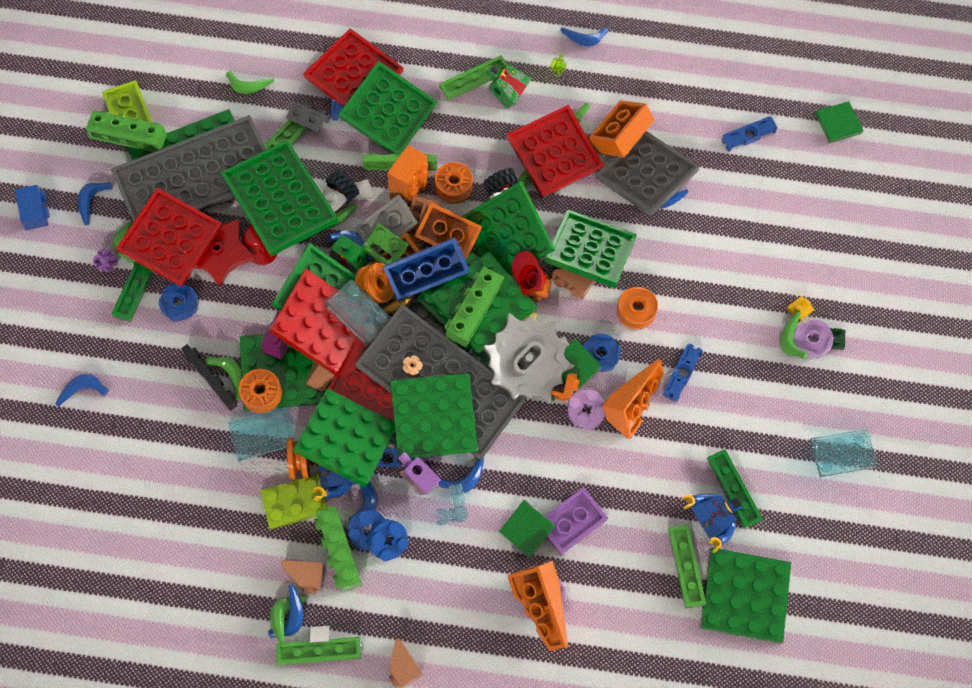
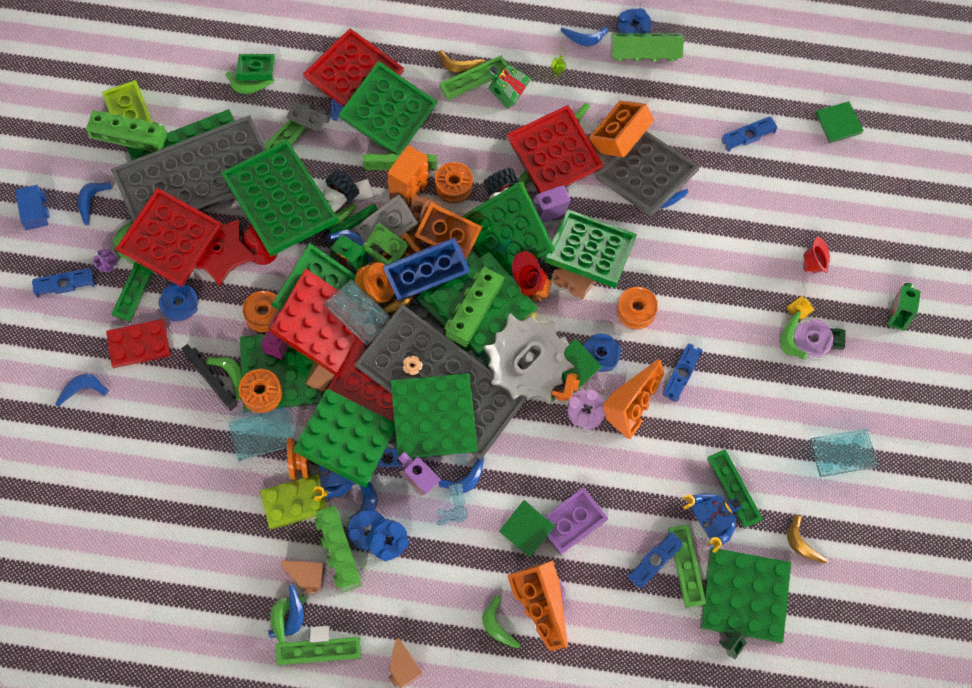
(51, 283): none -> blue piece
(138, 343): none -> red plate
(254, 305): none -> orange wheel
(255, 67): none -> green plate
(355, 219): none -> green axle
(458, 66): none -> pearl gold piece
(493, 627): none -> bright green piece
(552, 204): none -> medium lavender torso
(636, 16): none -> blue plate
(646, 46): none -> bright green brick
(646, 571): none -> blue piece
(734, 644): none -> dark green tile
(799, 545): none -> pearl gold piece
(817, 257): none -> red piece
(907, 300): none -> green torso

